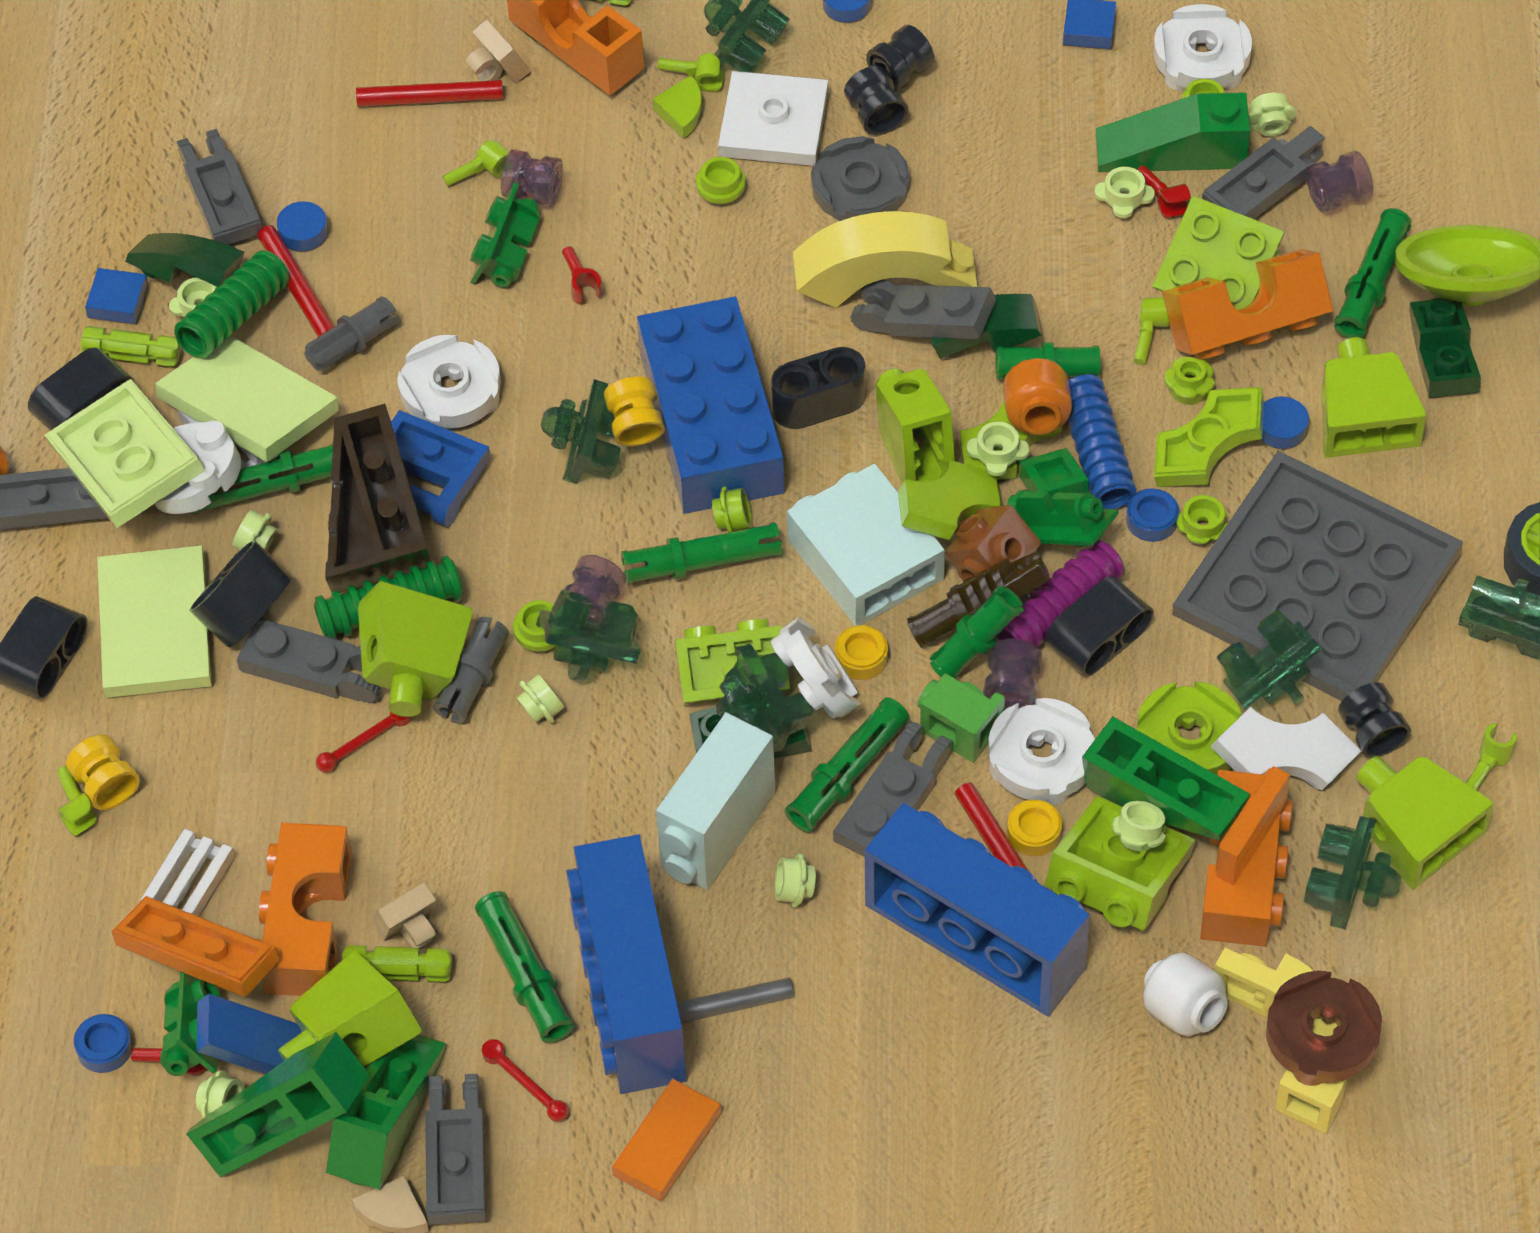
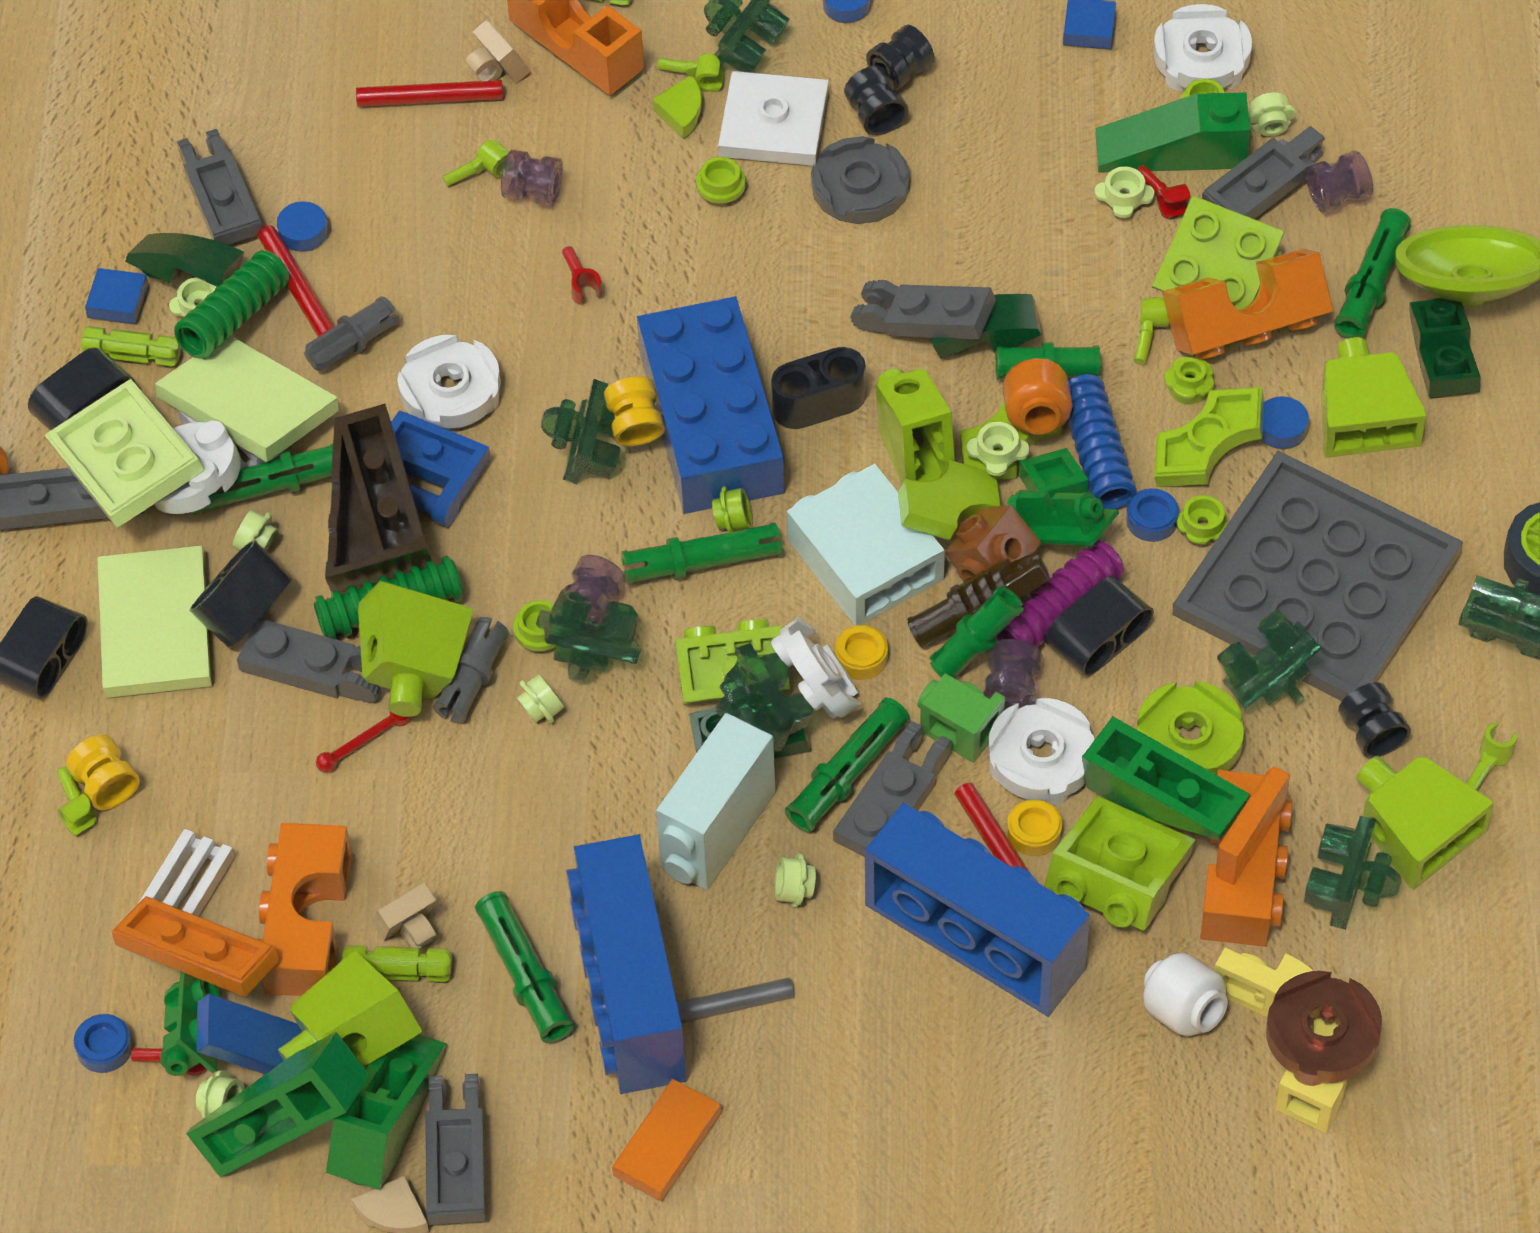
(494, 1053): red hinge -> none
(496, 253): green hinge -> none
(880, 247): light yellow arch -> none
(1140, 826): yellowish green plate -> none
(1305, 750): white tile -> none

